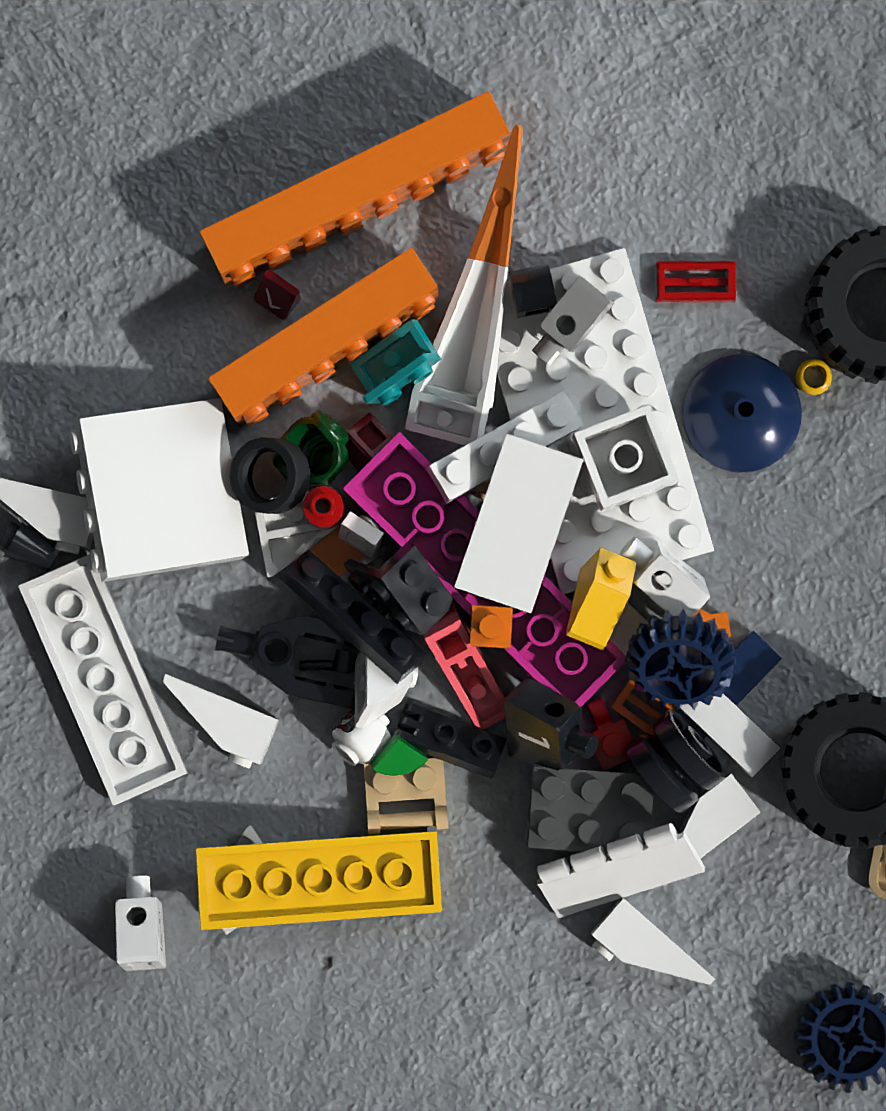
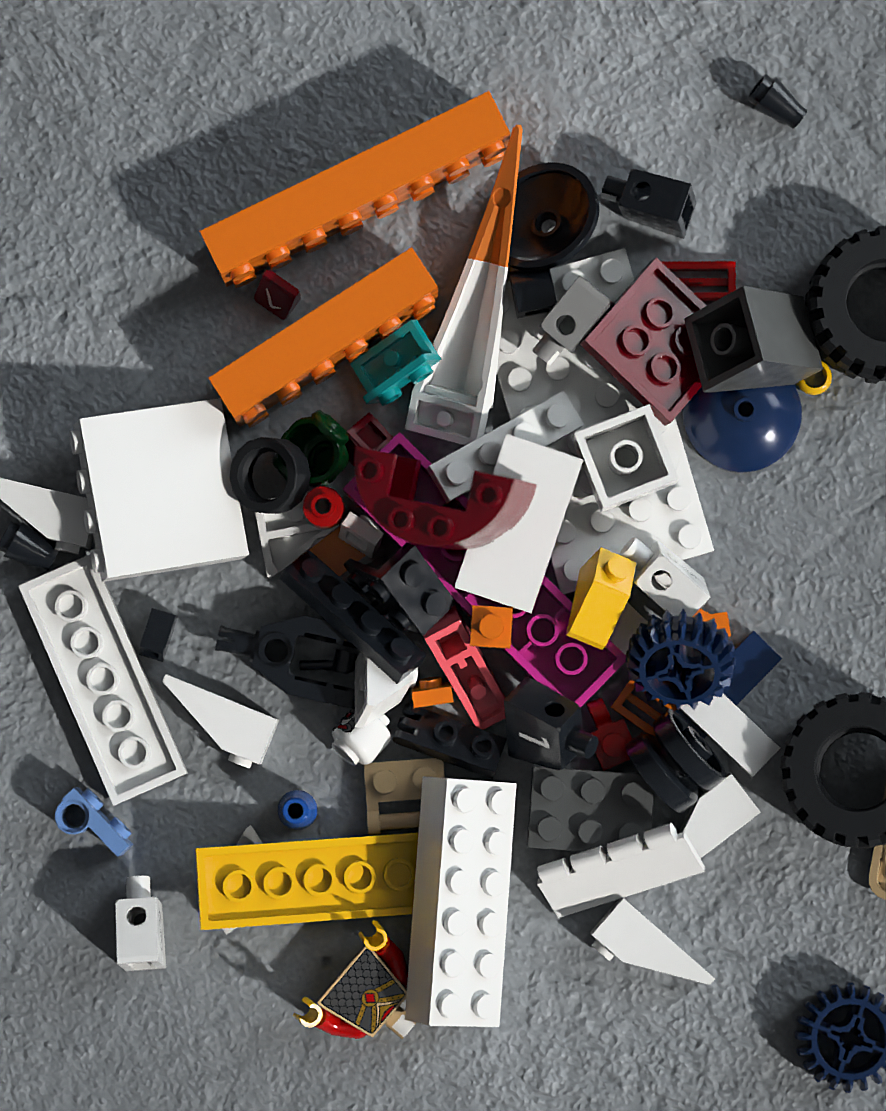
(111, 832): none -> medium blue plate
(157, 635): none -> black piece
(309, 809): none -> blue cone
(364, 993): none -> torso
(388, 491): none -> dark red cylinder
(398, 758): green tile -> none
(431, 692): none -> orange plate
(460, 902): none -> white brick
(548, 198): none -> black dish
(647, 341): none -> plate
(666, 208): none -> black torso
(753, 341): none -> dark grey slope
(775, 100): none -> black cone

